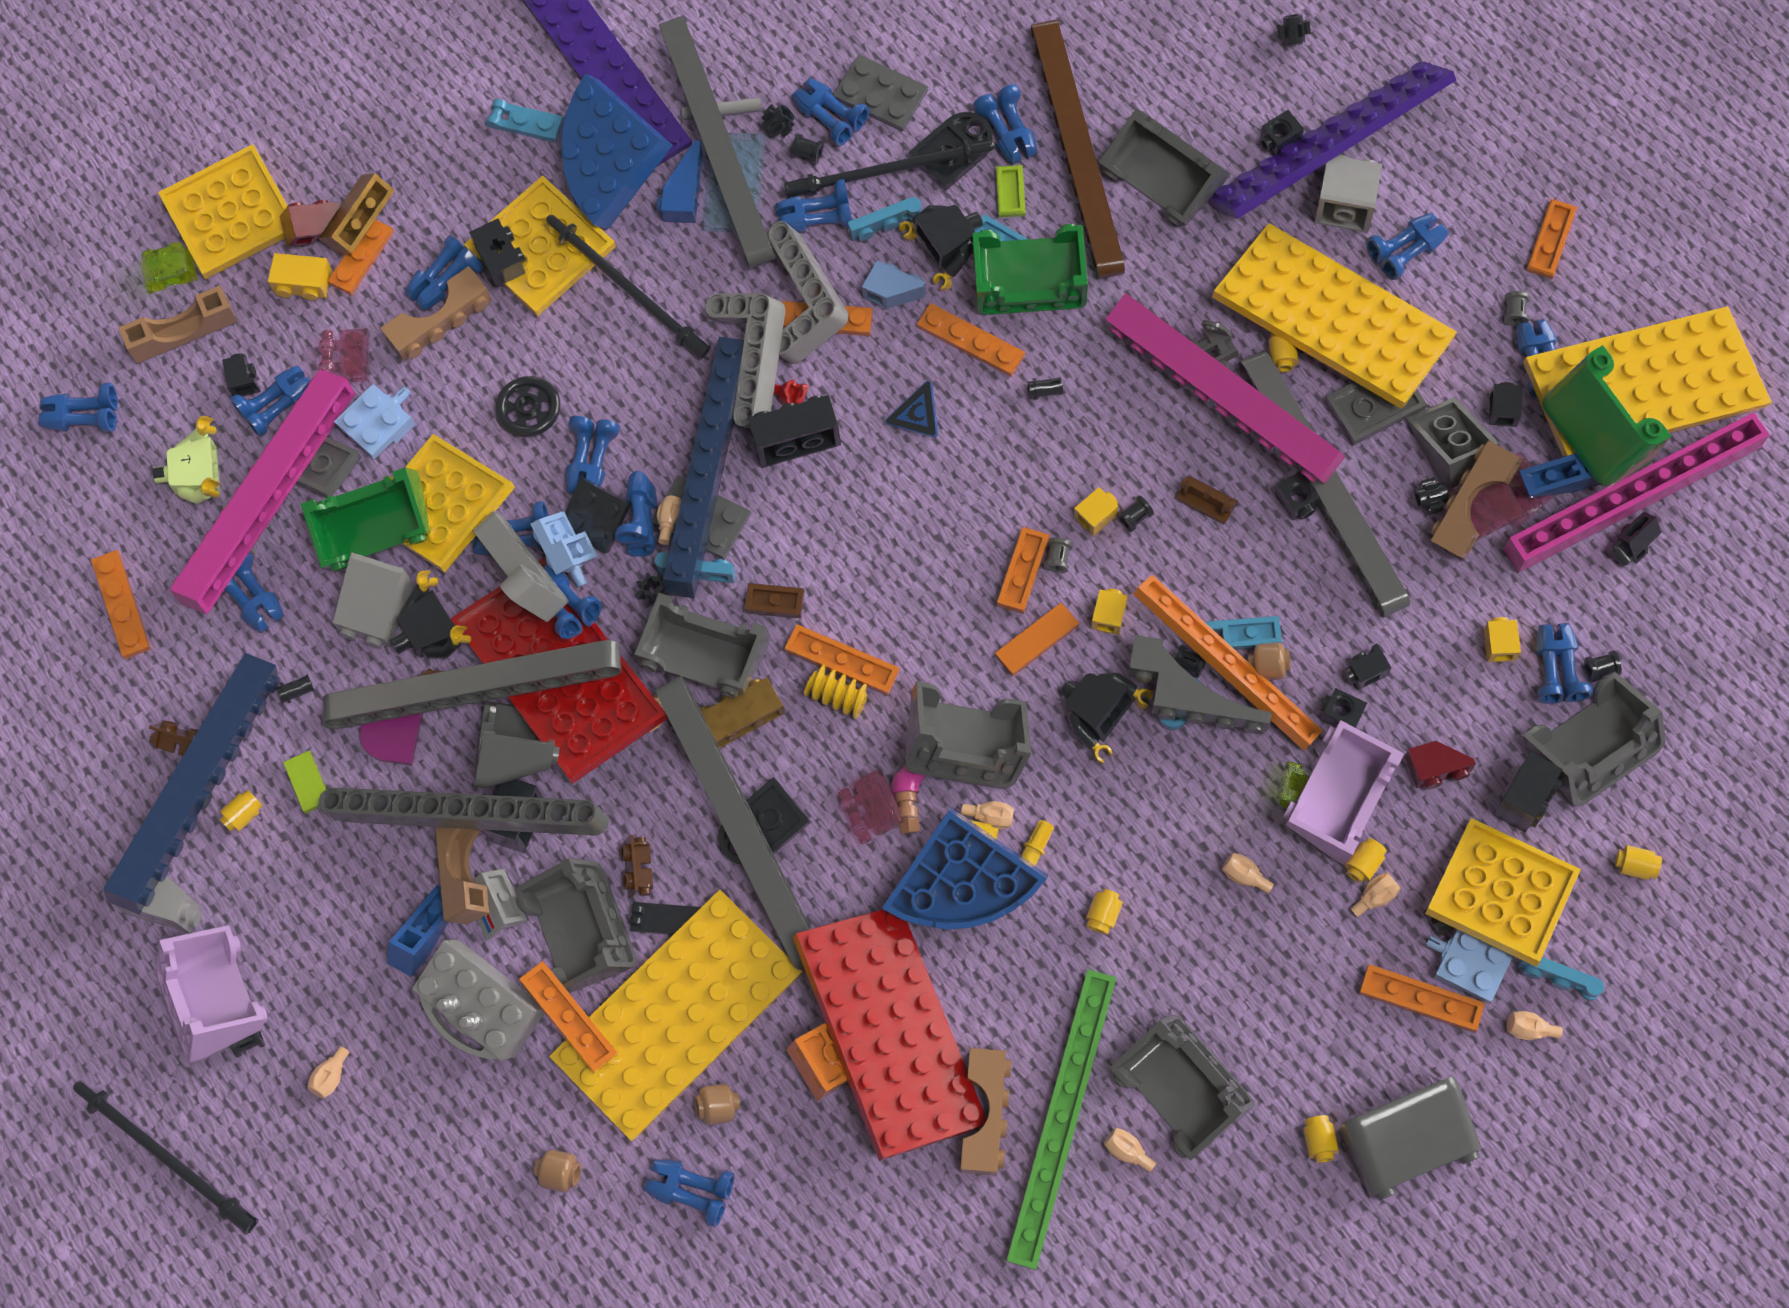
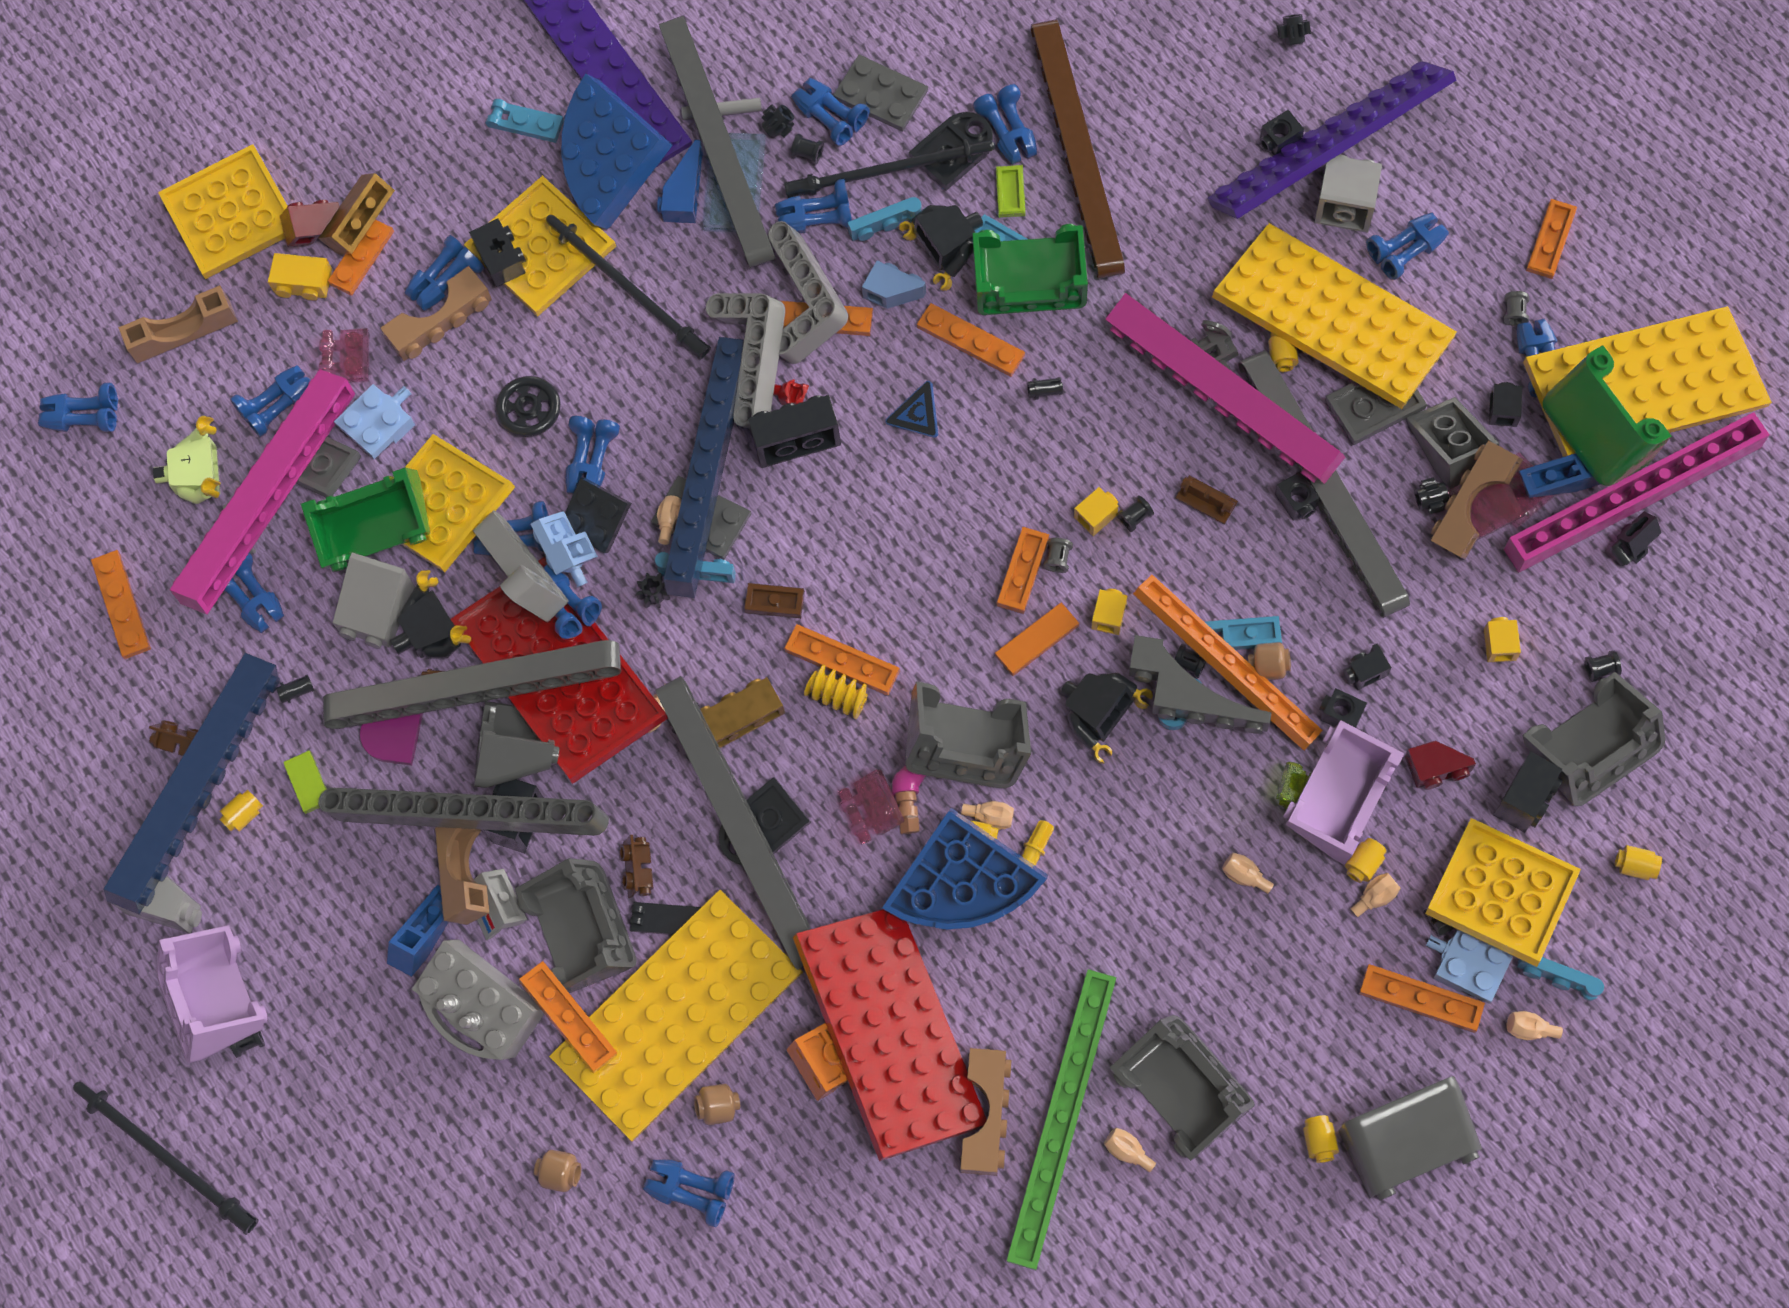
(167, 267): clear neon green cylinder -> none
(240, 375): black brick -> none
(327, 1074): light nougat piece -> none
(640, 532): blue piece -> none
(701, 648): dark grey windscreen -> none
(1103, 911): yellow brick -> none
(1163, 167): dark grey windscreen -> none
(1564, 648): blue piece -> none

